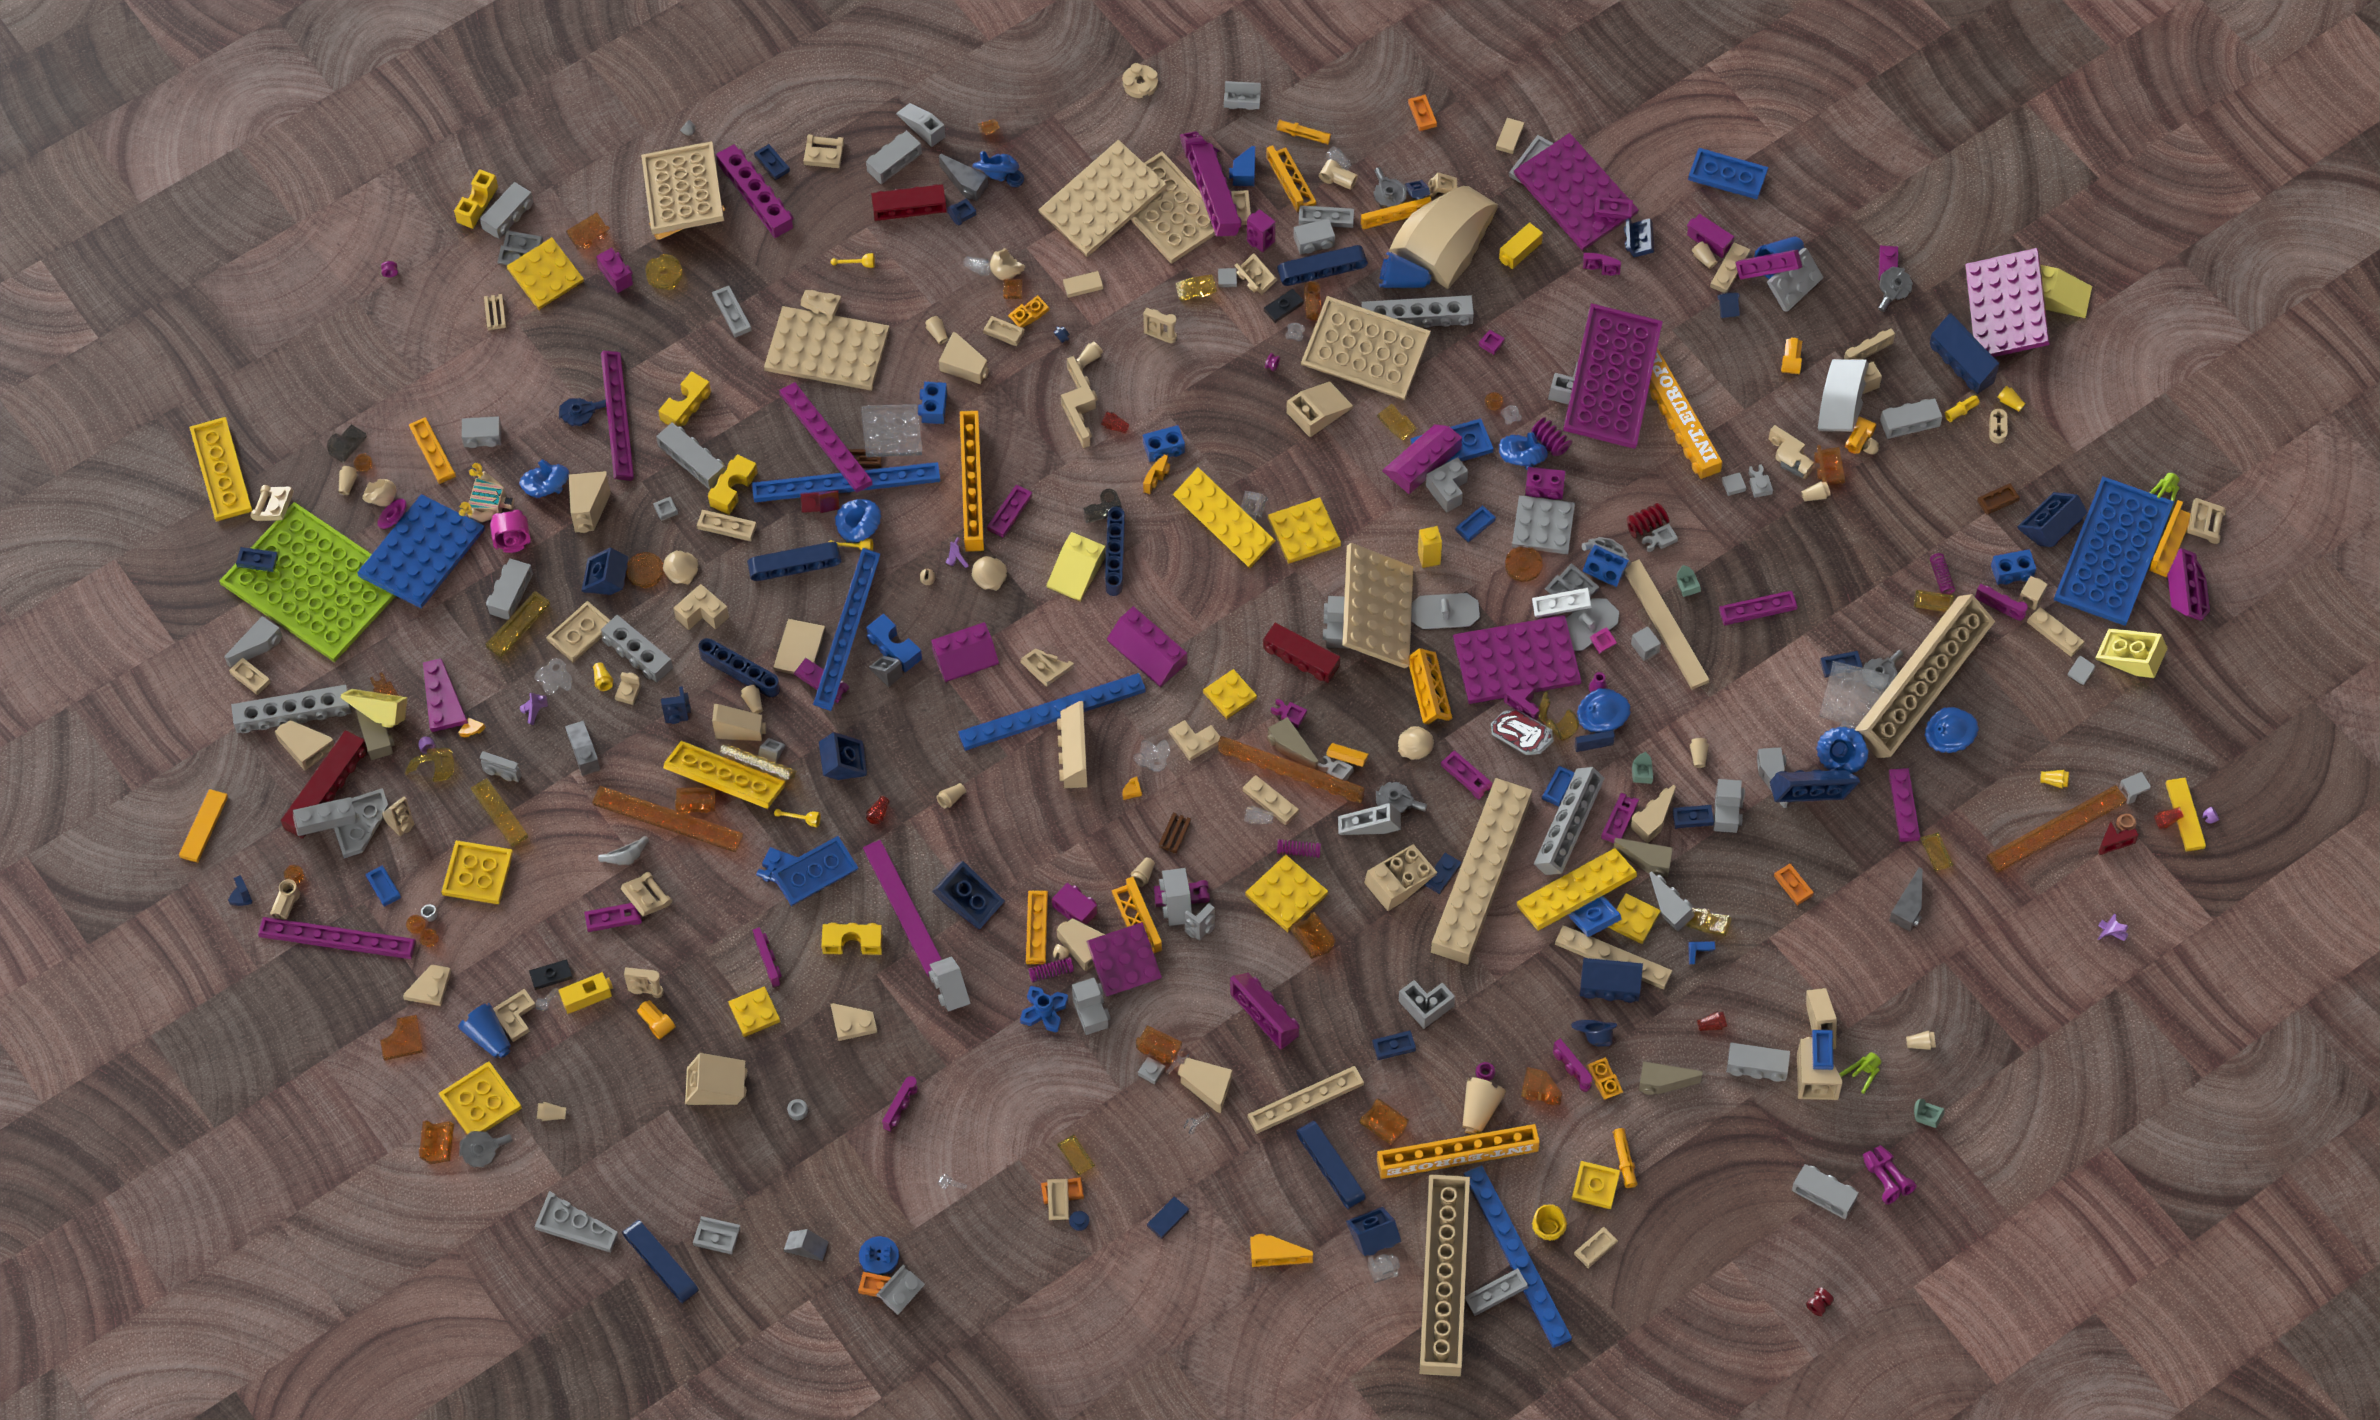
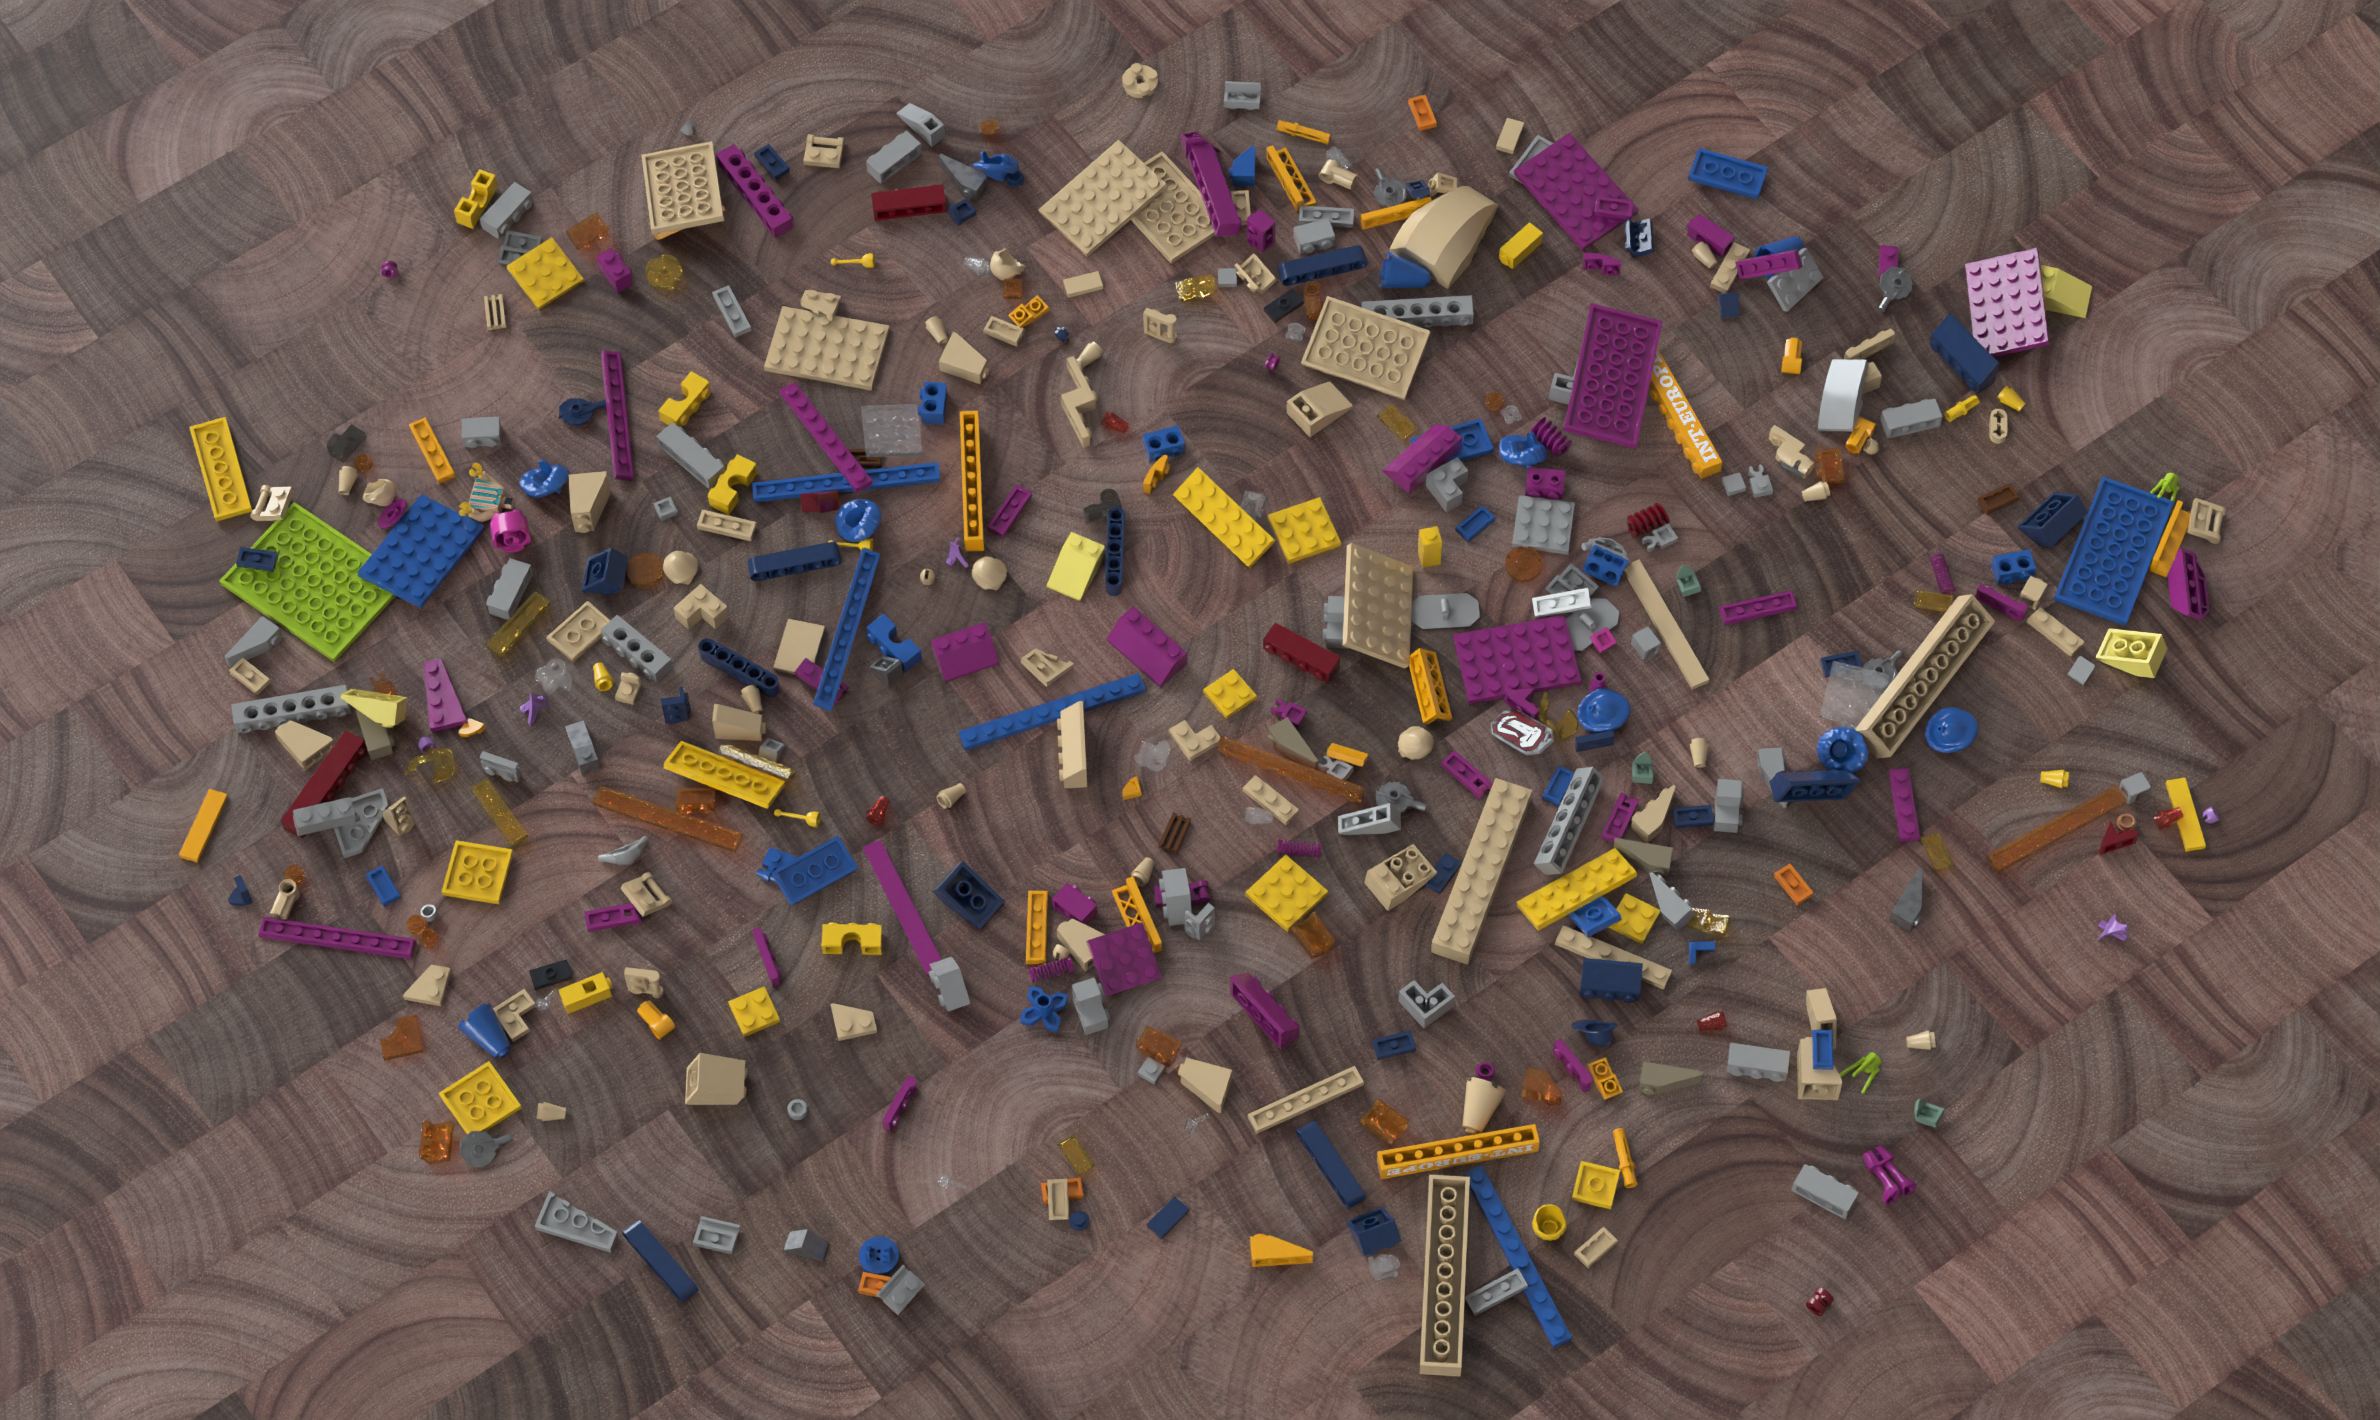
(842, 757): dark blue slope -> none
(1491, 342): magenta plate -> none

